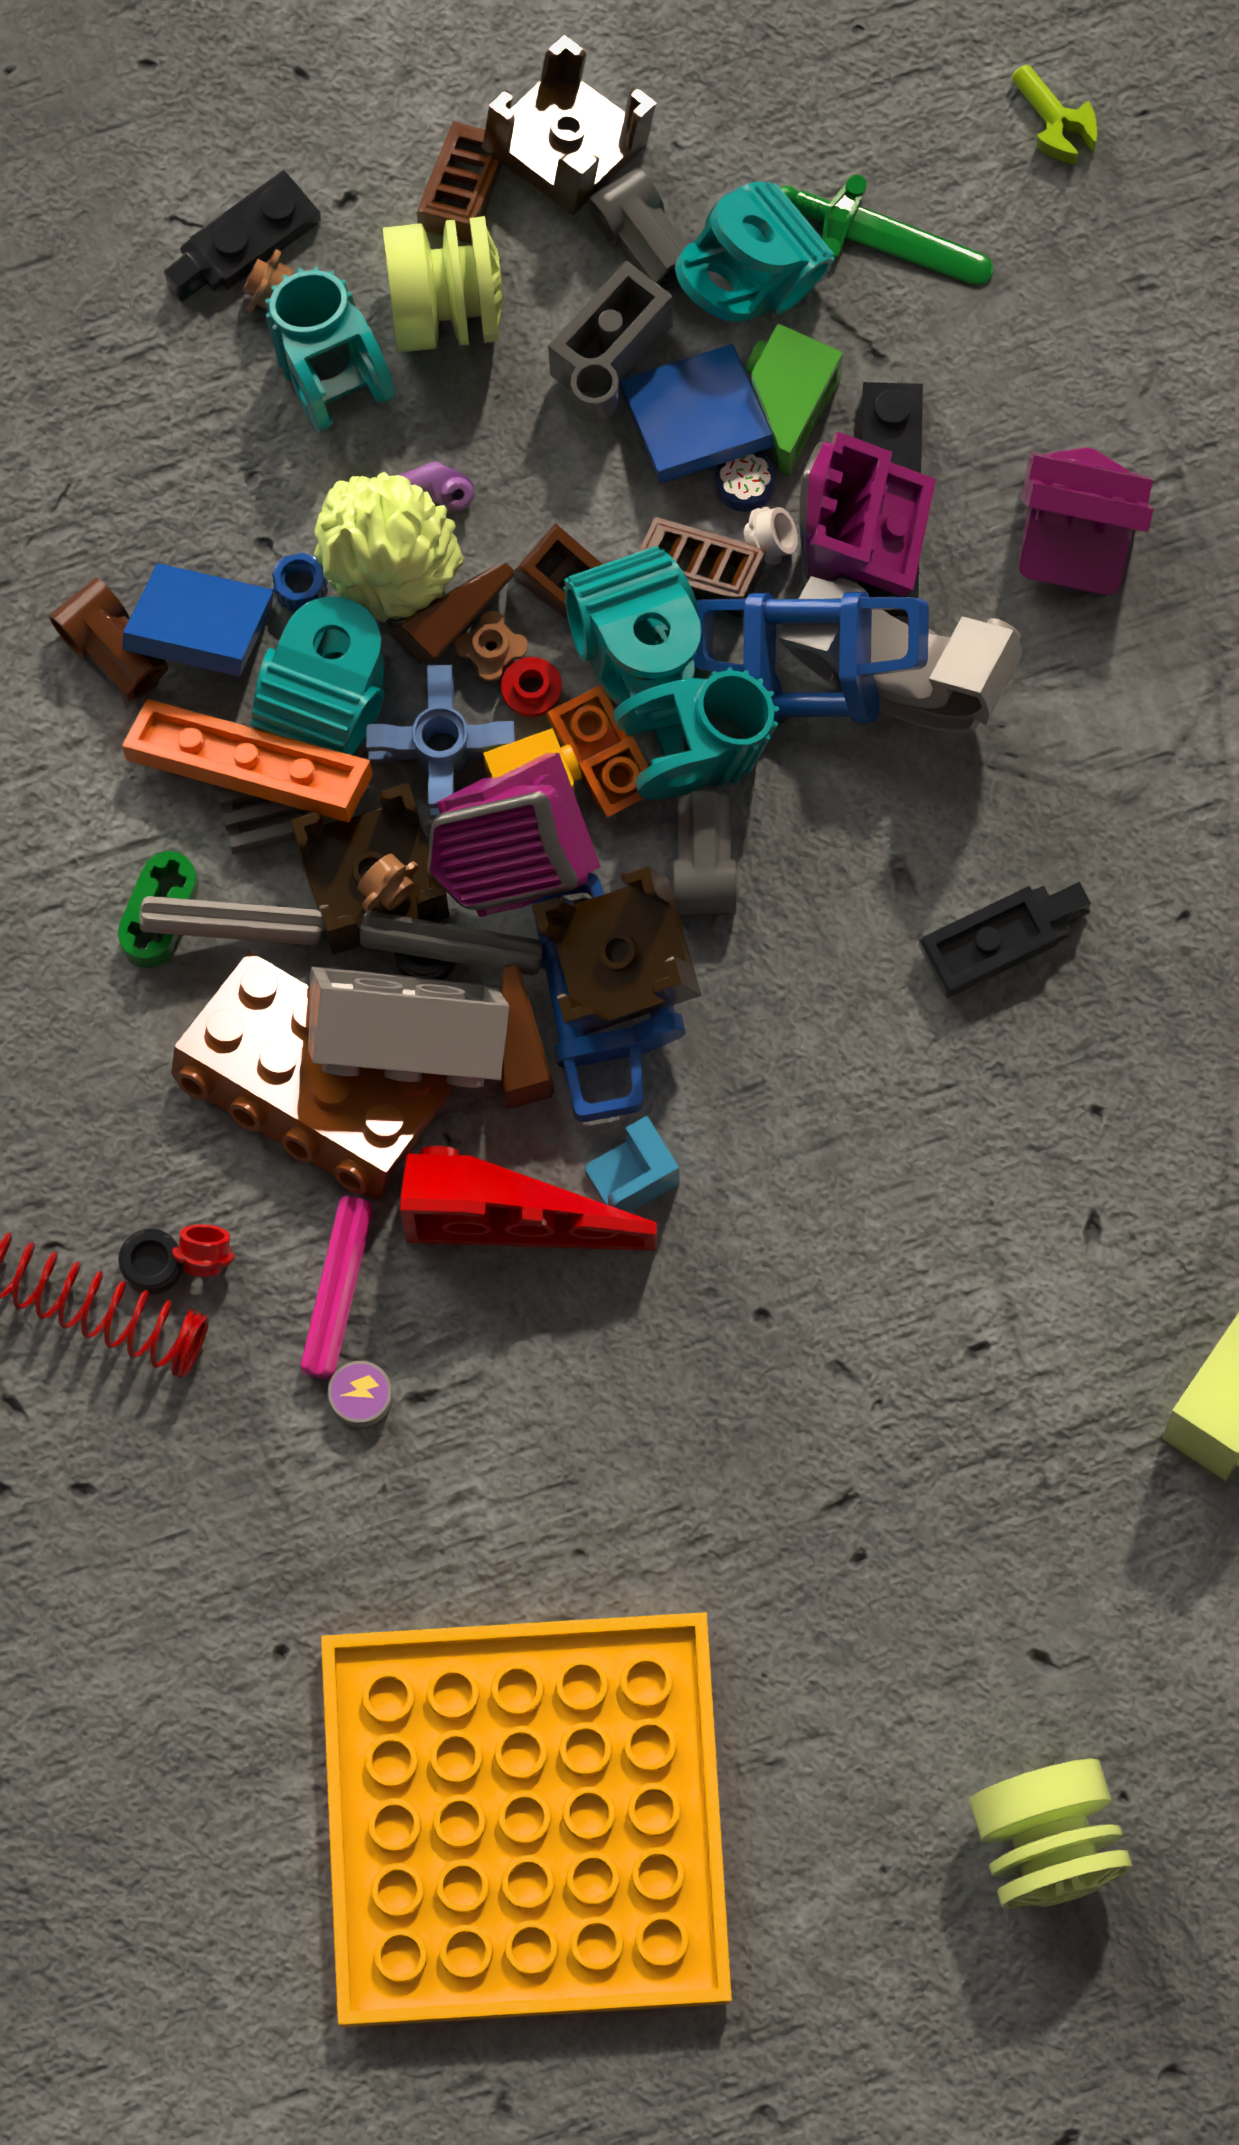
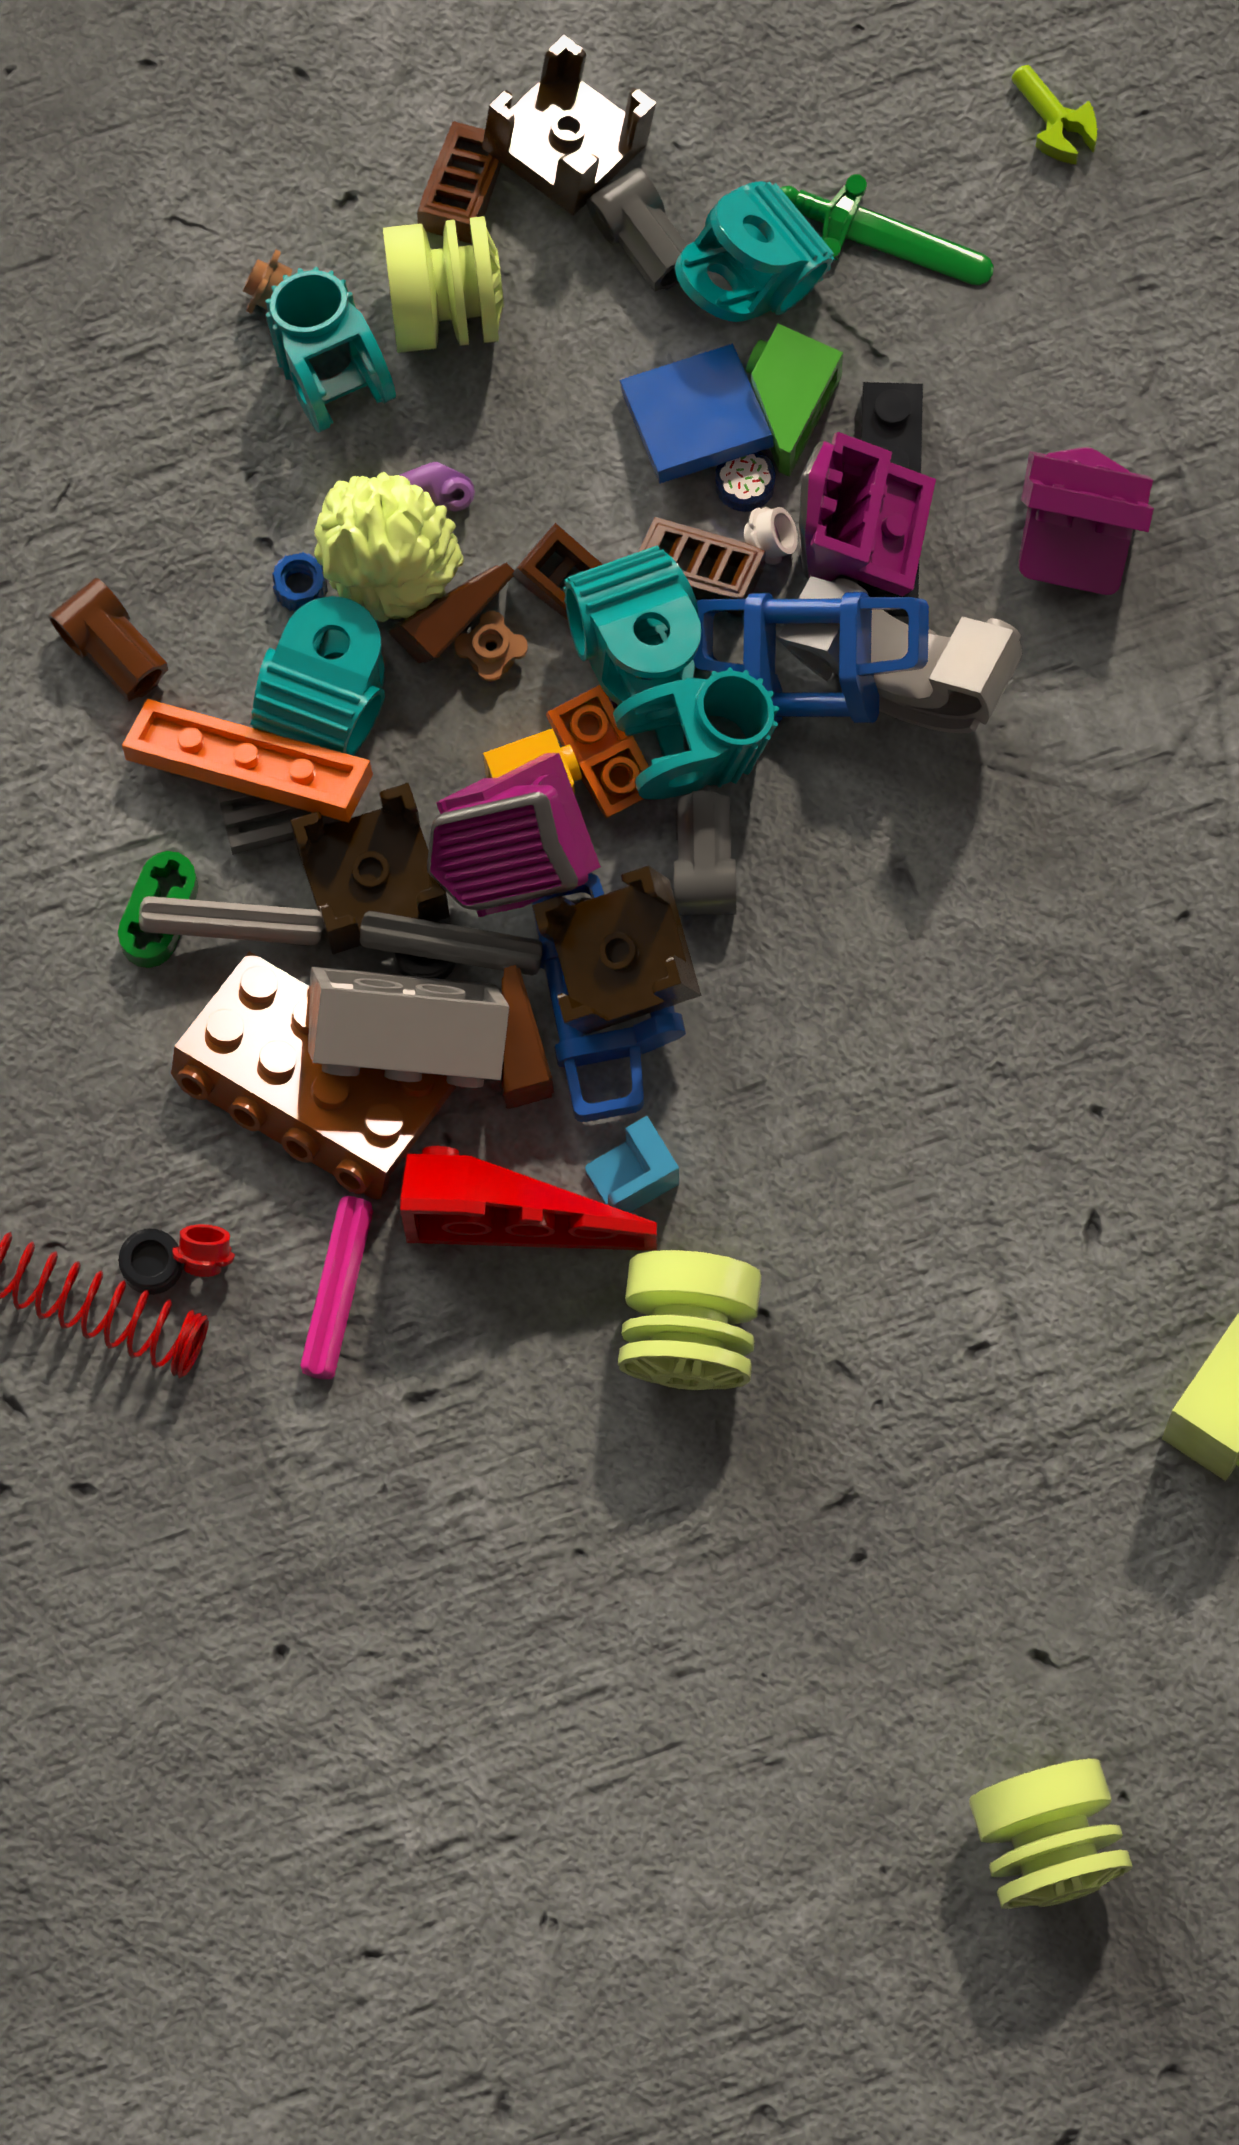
(197, 619): blue tile -> none
(246, 232): black hinge -> none
(360, 1394): medium lavender tile -> none
(387, 883): medium nougat plate -> none
(394, 743): medium blue pin -> none
(524, 1820): yellow plate -> none
(537, 702): red plate -> none
(610, 340): dark grey hinge -> none
(690, 1319): none -> yellowish green wheel
(1001, 935): black hinge -> none

